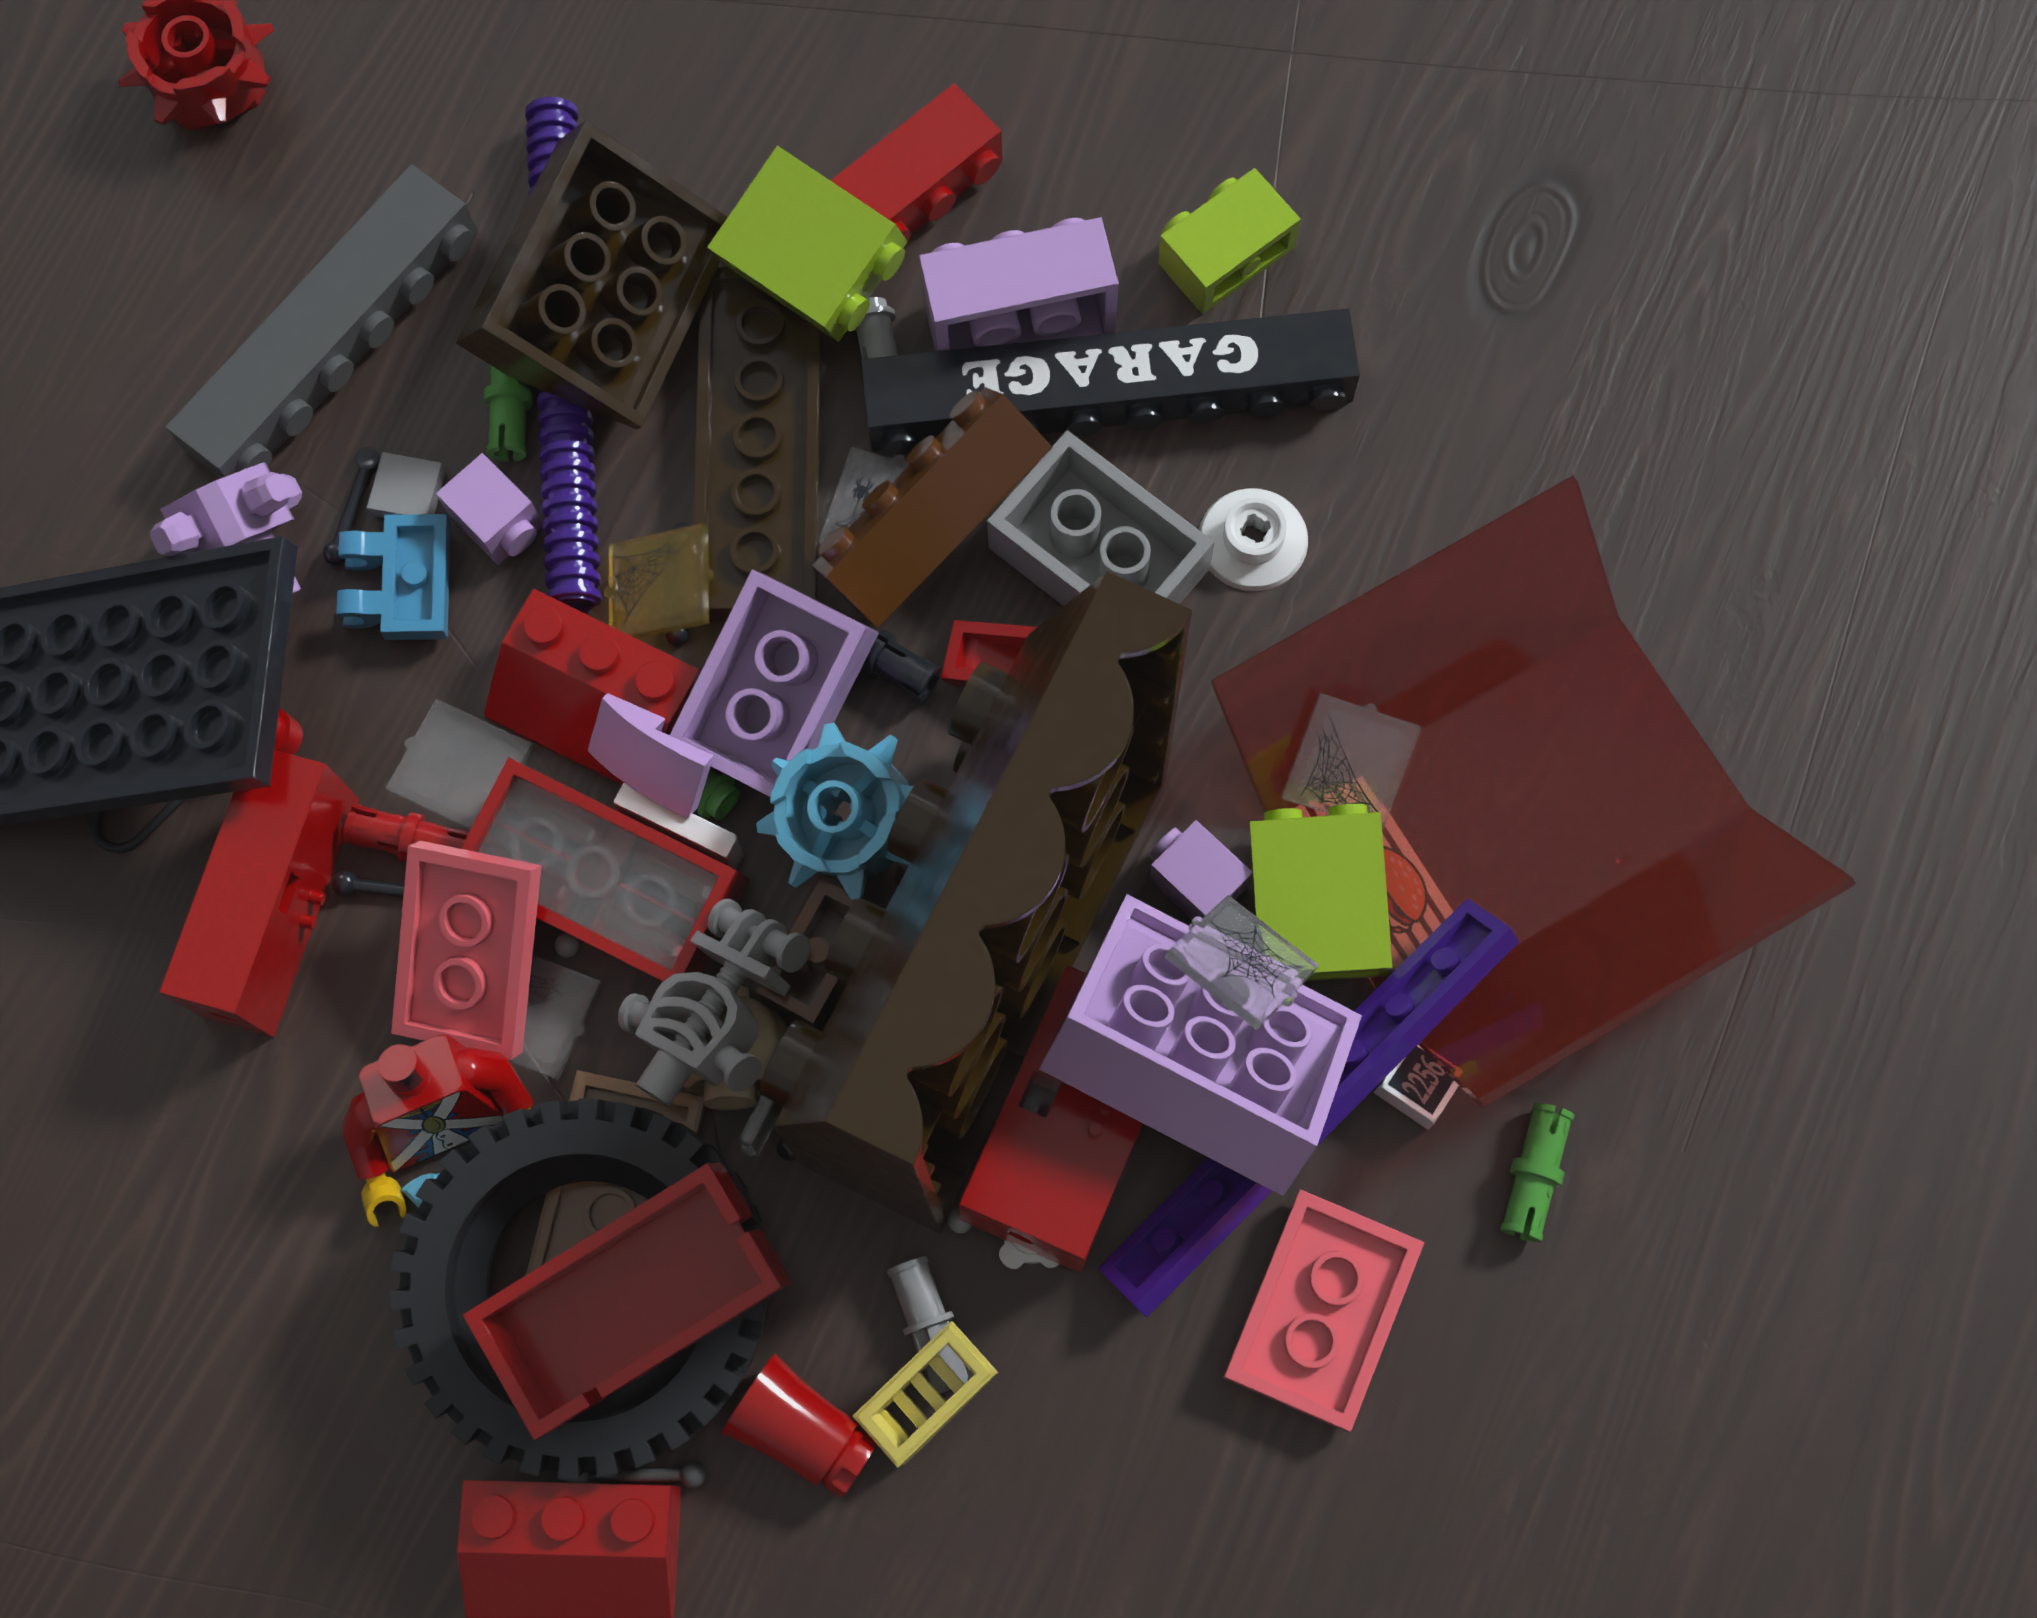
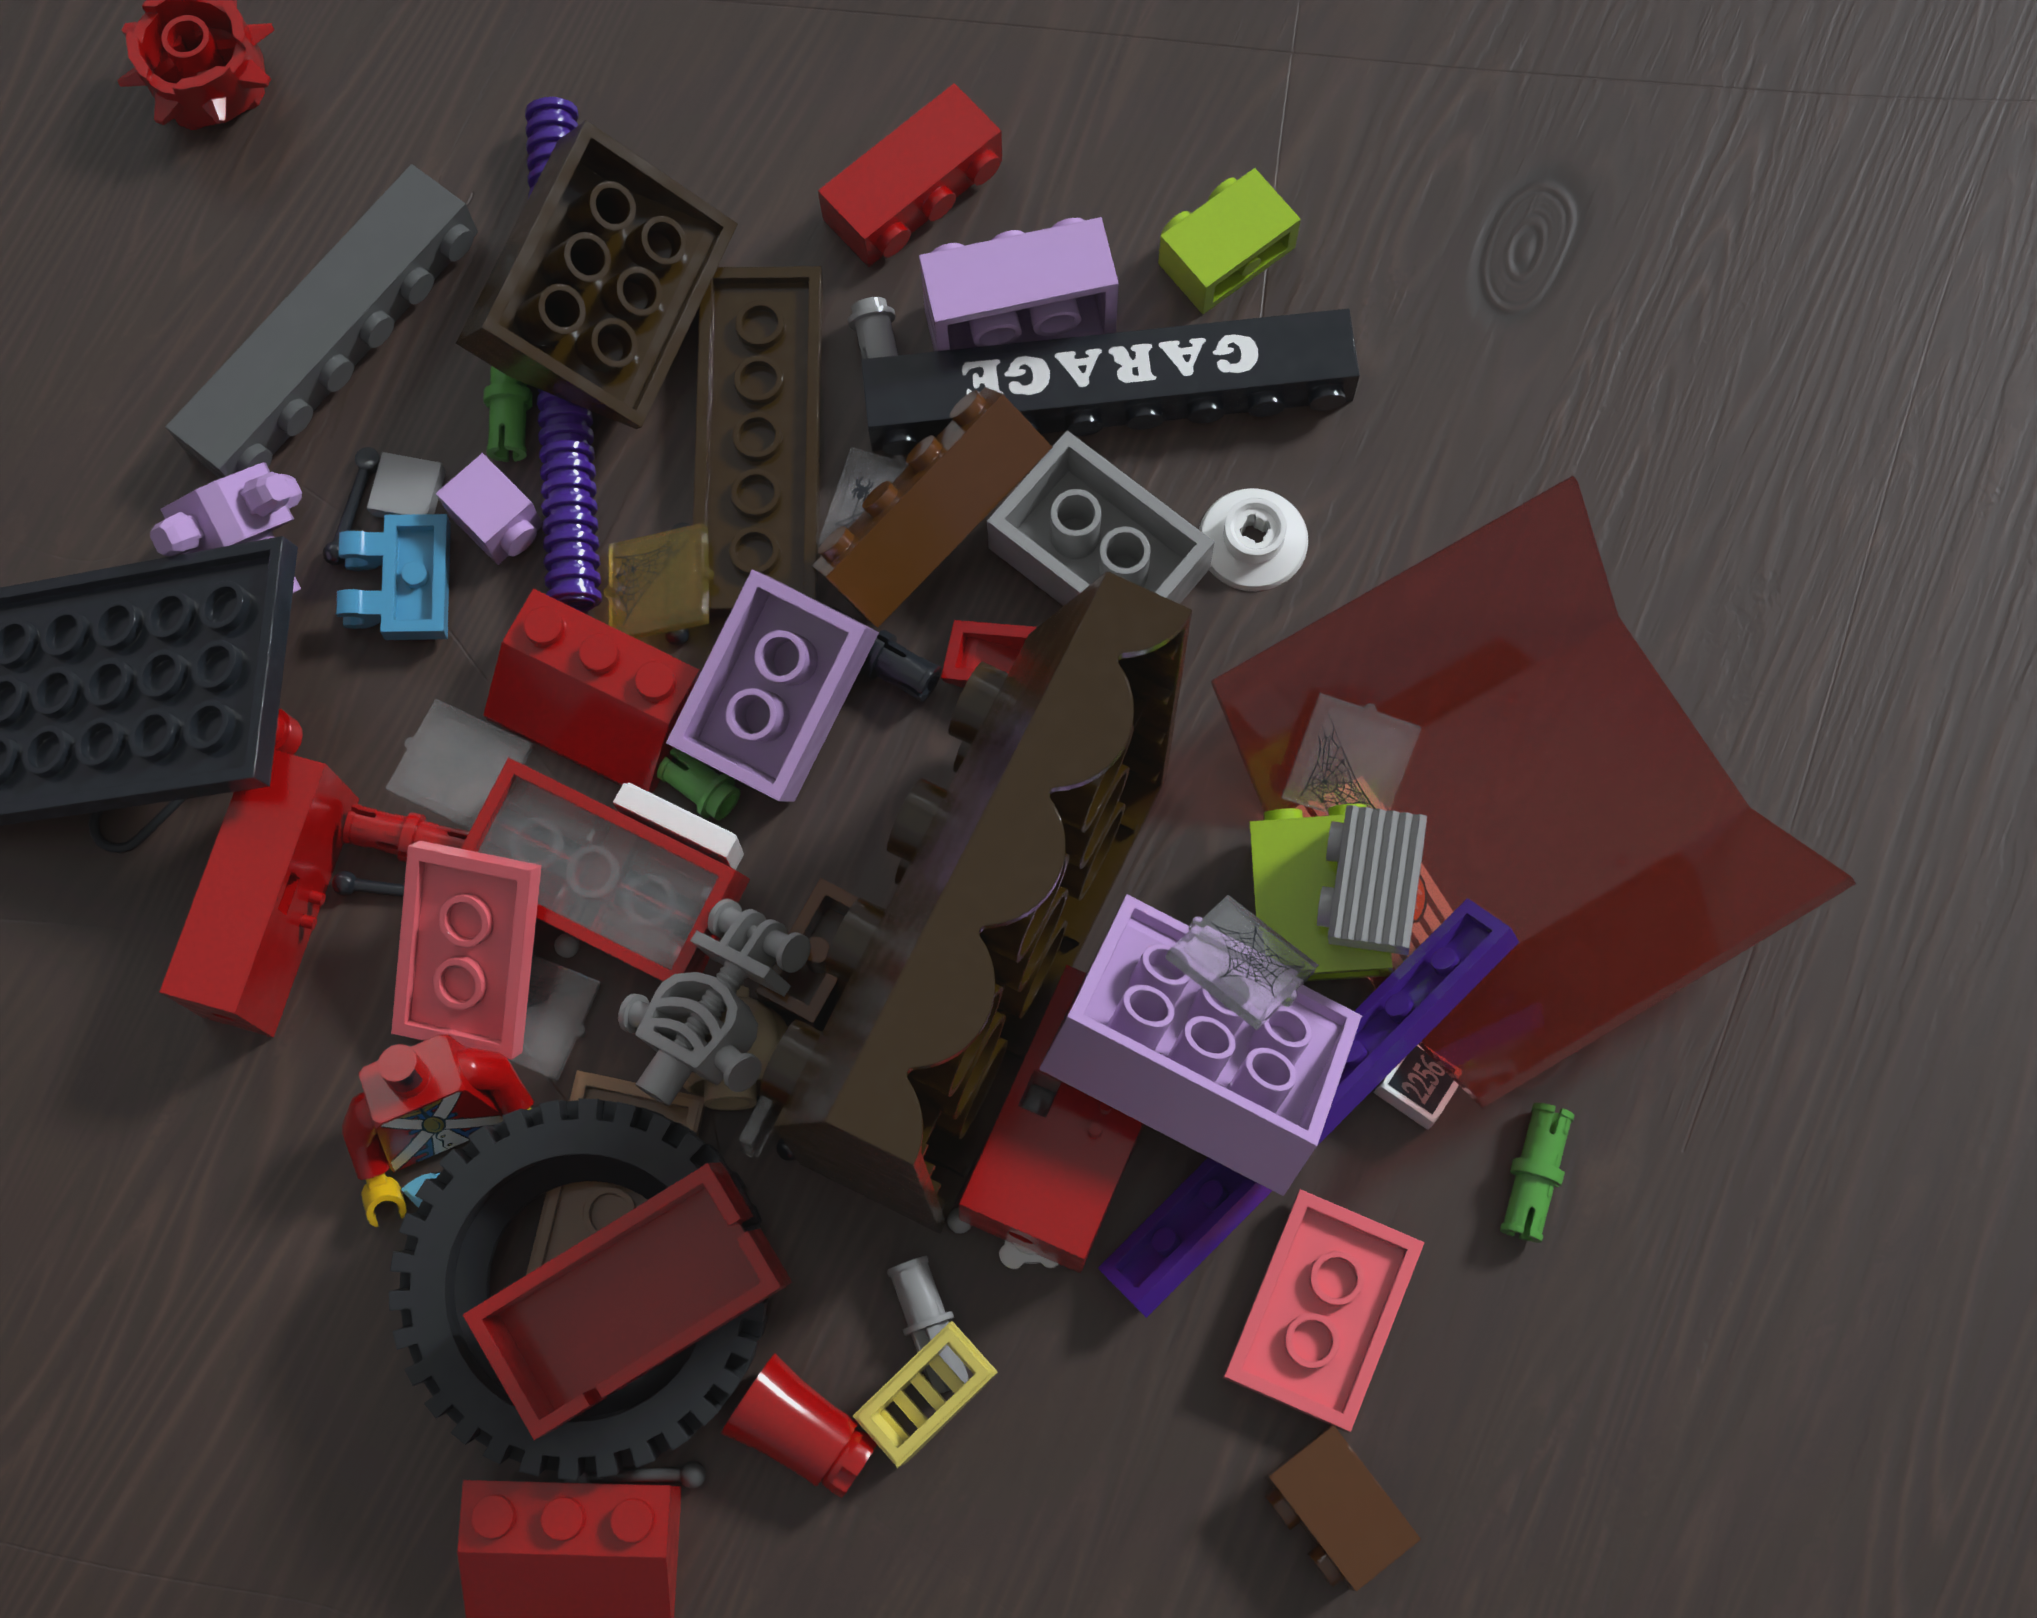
(646, 759): lavender slope -> none
(807, 803): medium azure brick -> none
(809, 244): lime brick -> none
(1197, 870): lavender brick -> none
(1340, 1509): none -> reddish brown brick
(1375, 879): none -> light grey brick

